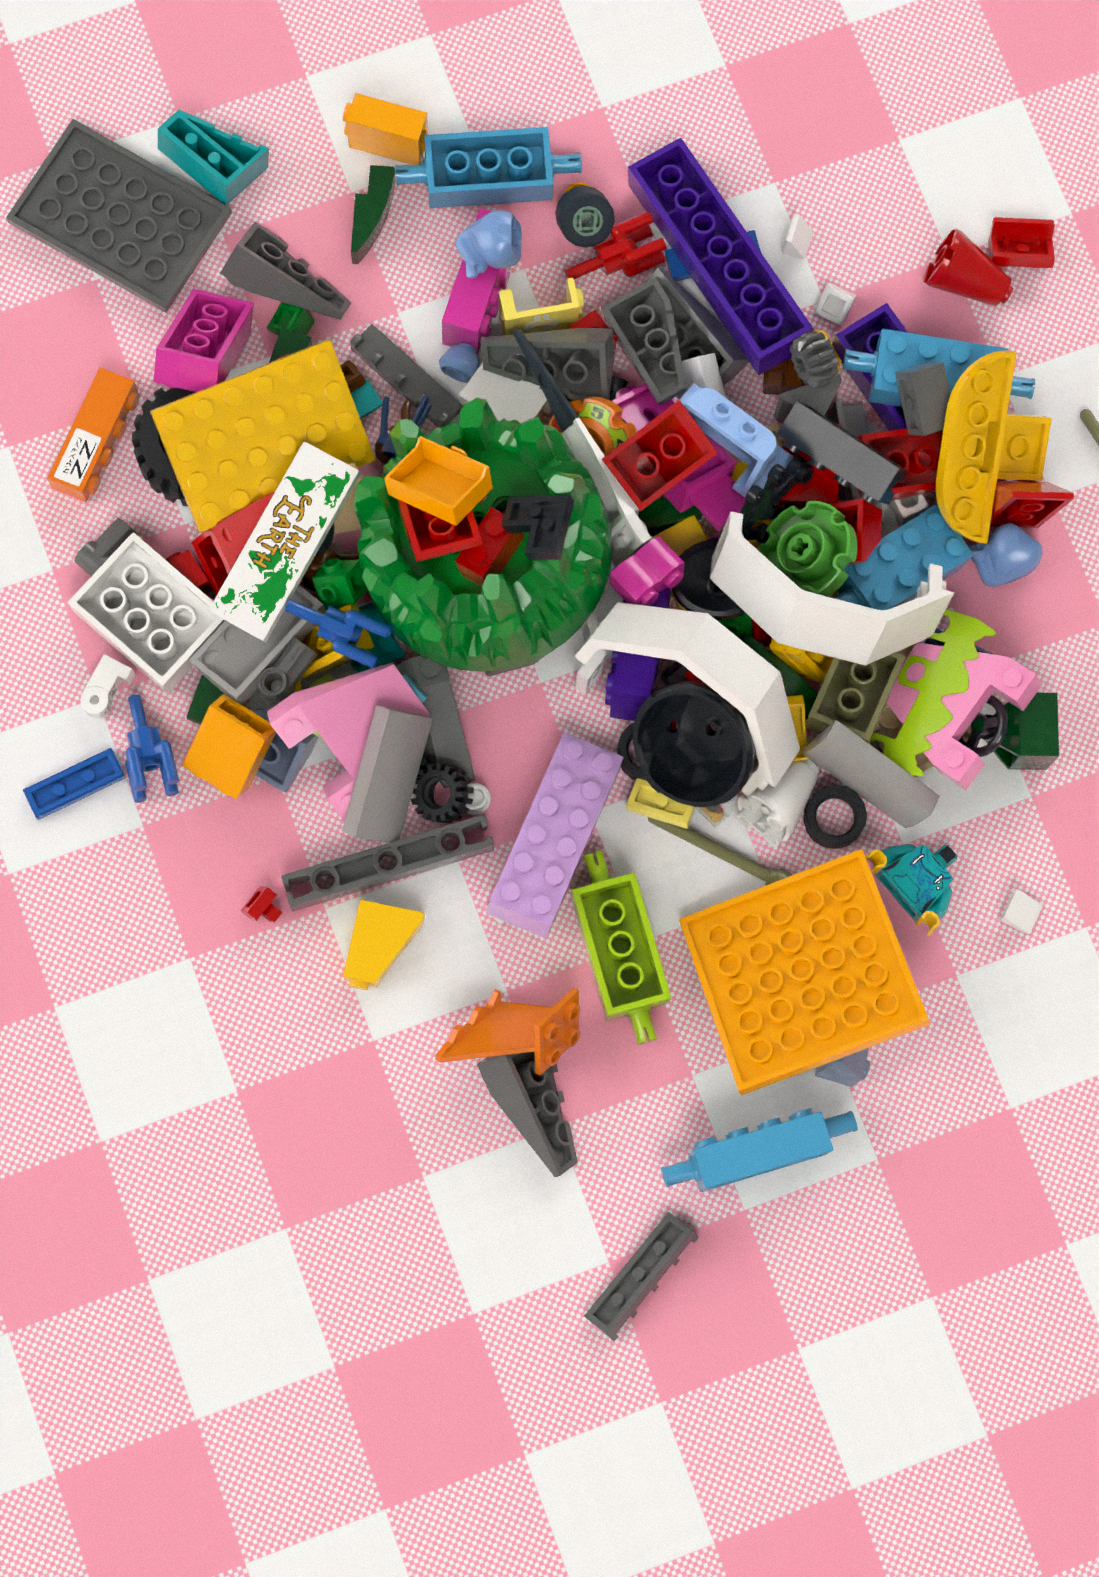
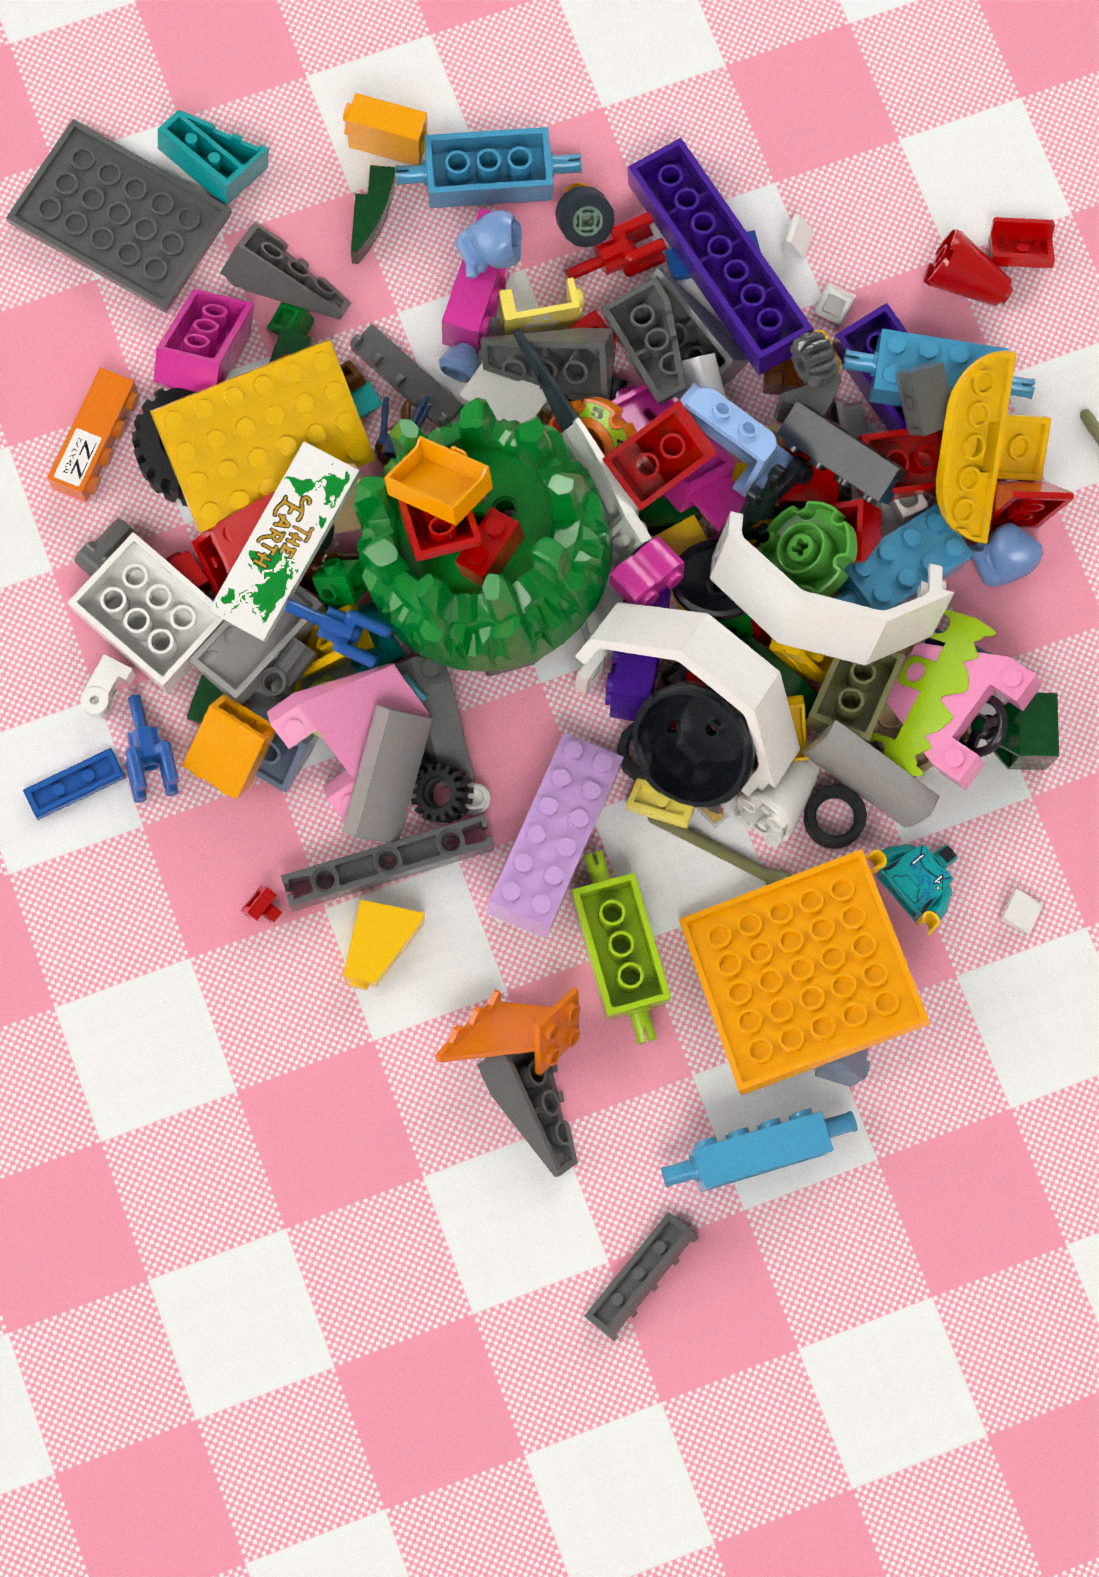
(545, 519): black plate -> none

